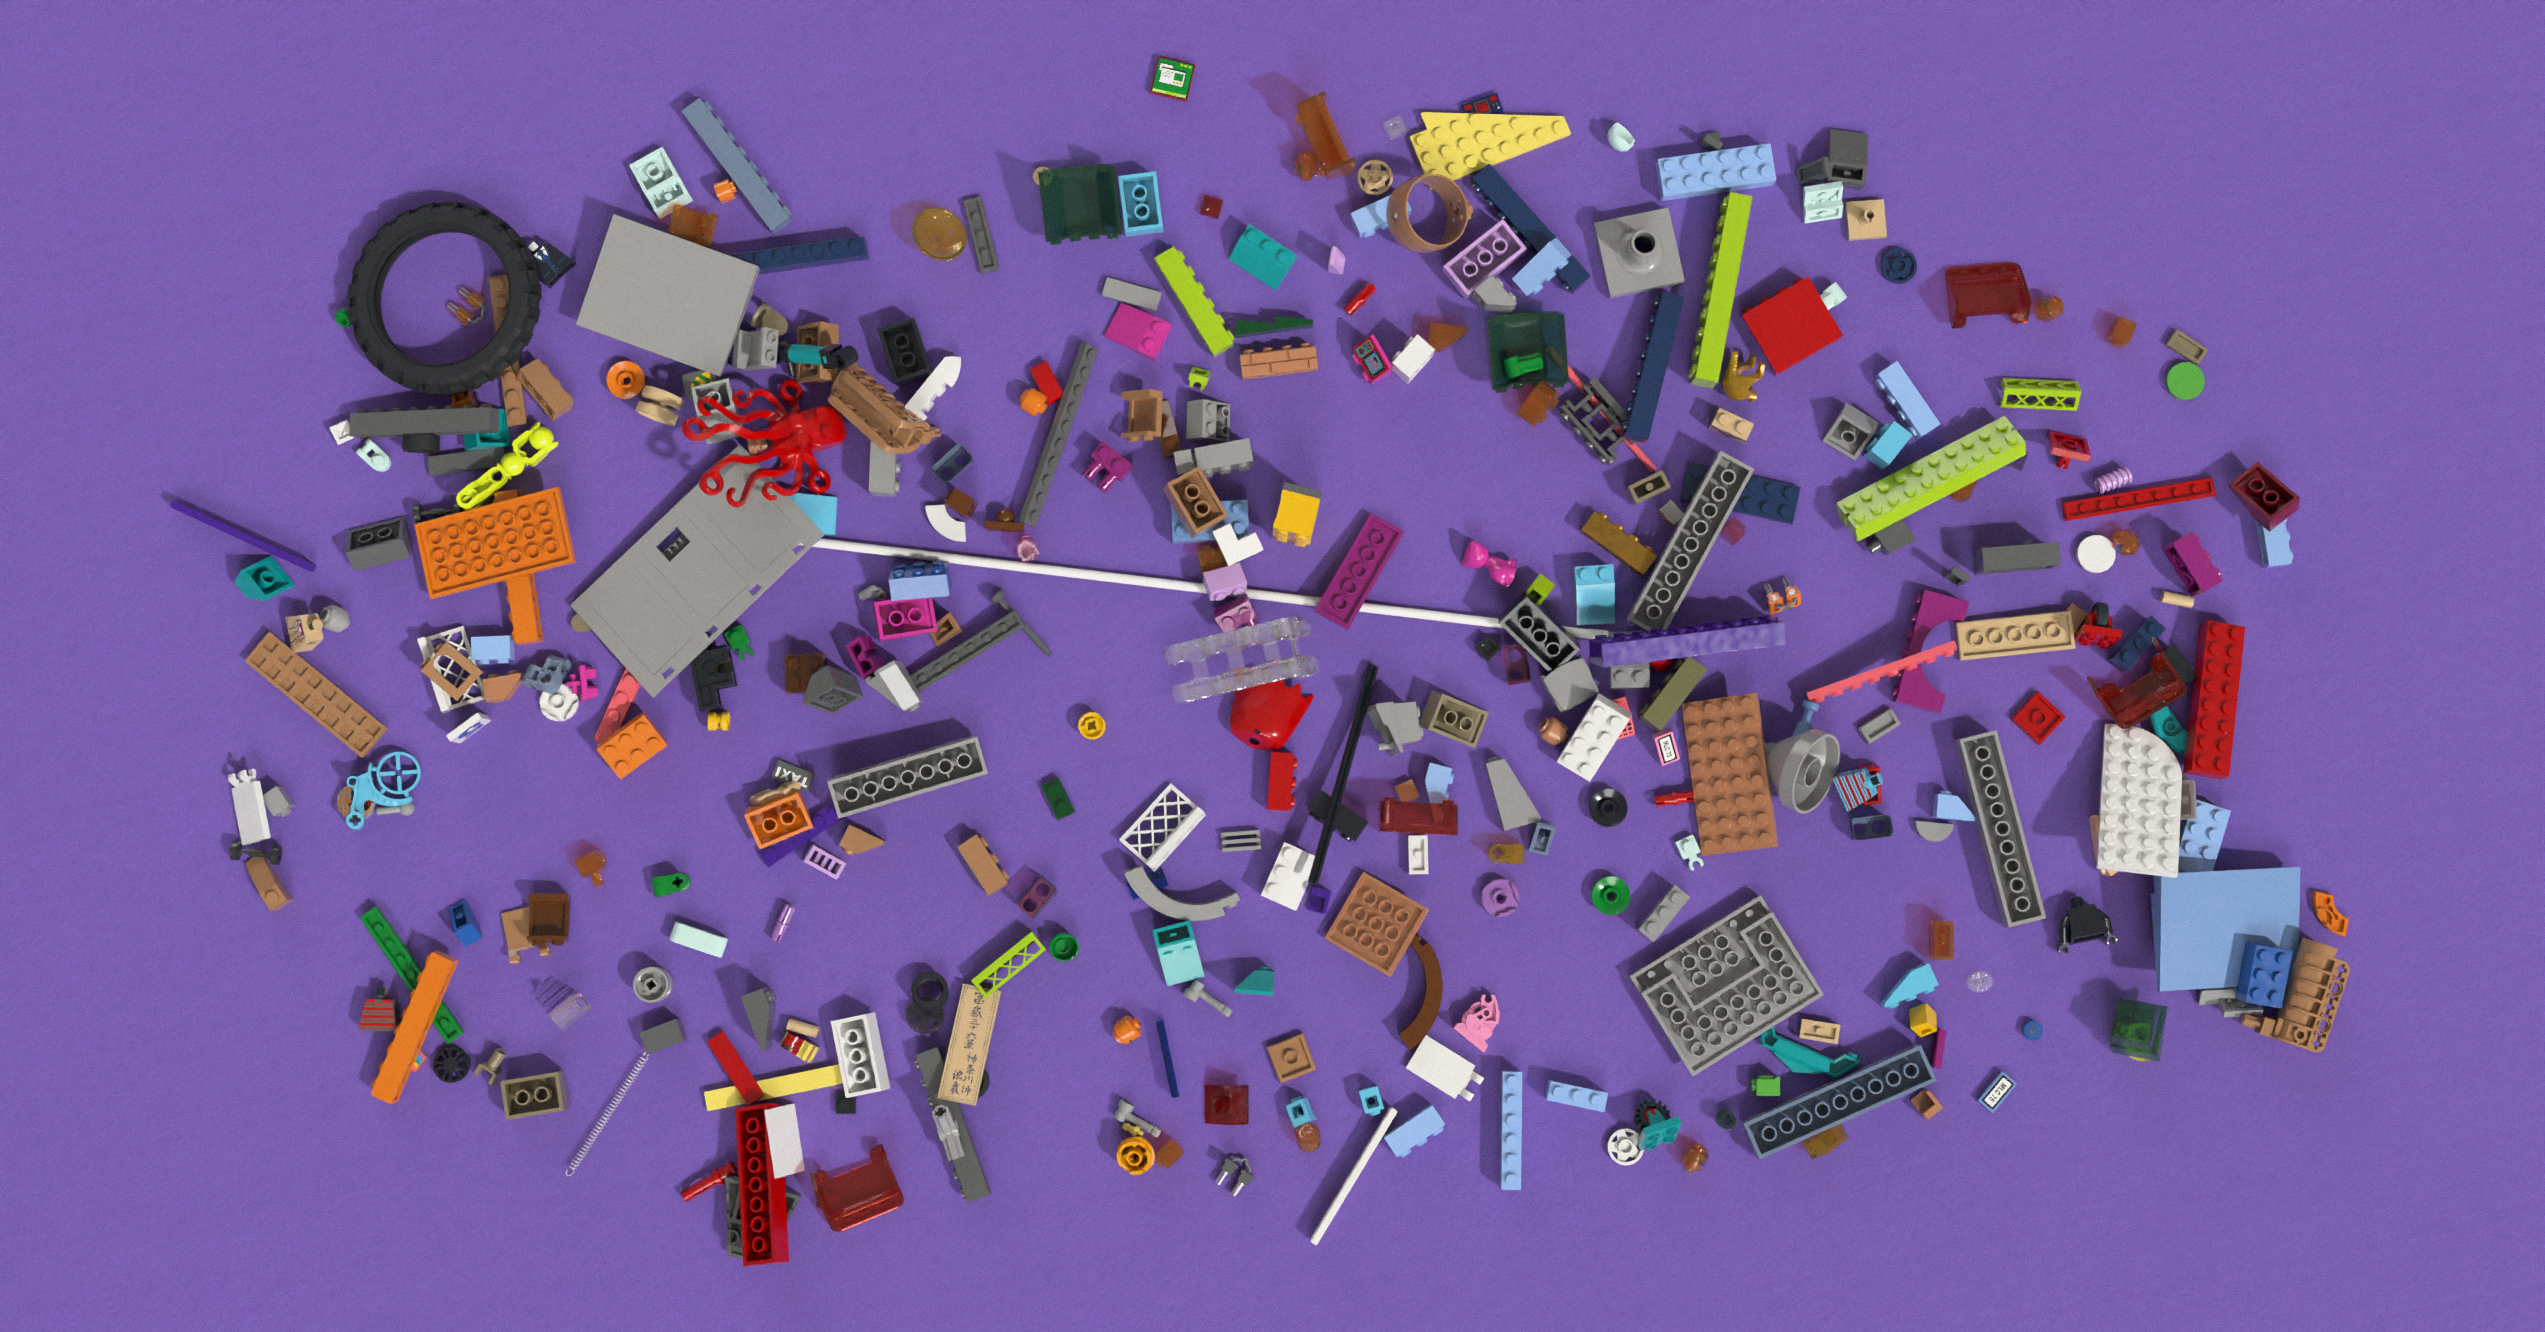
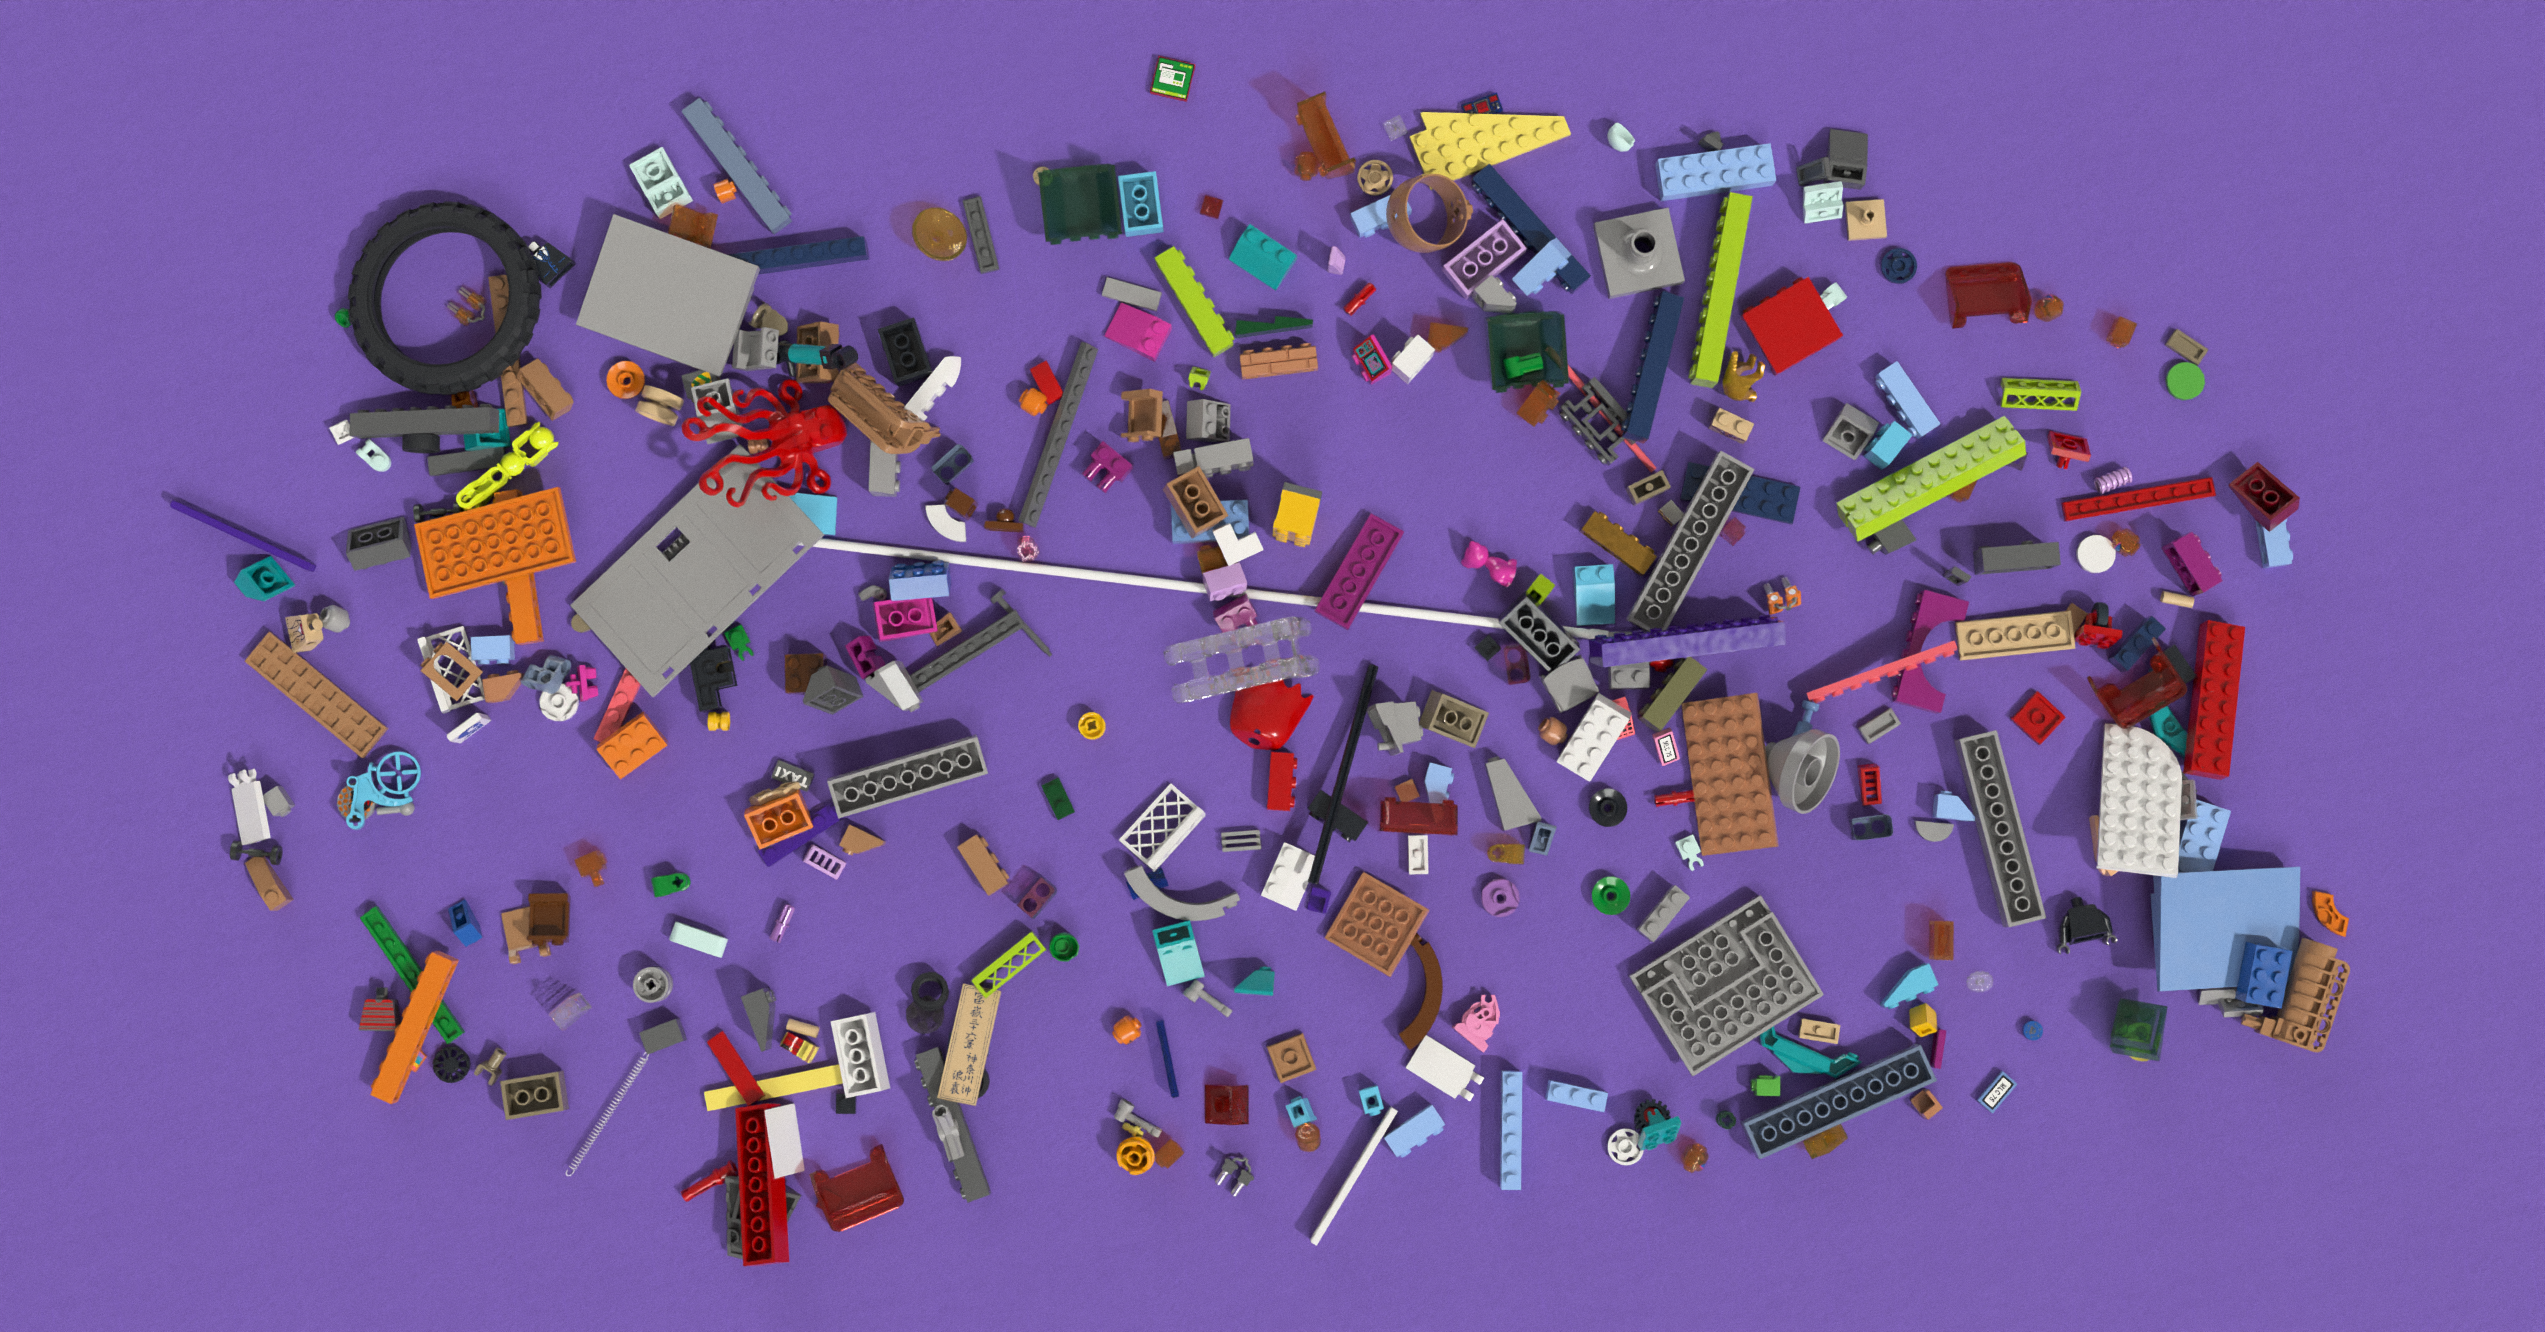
(1856, 786): medium azure torso -> none

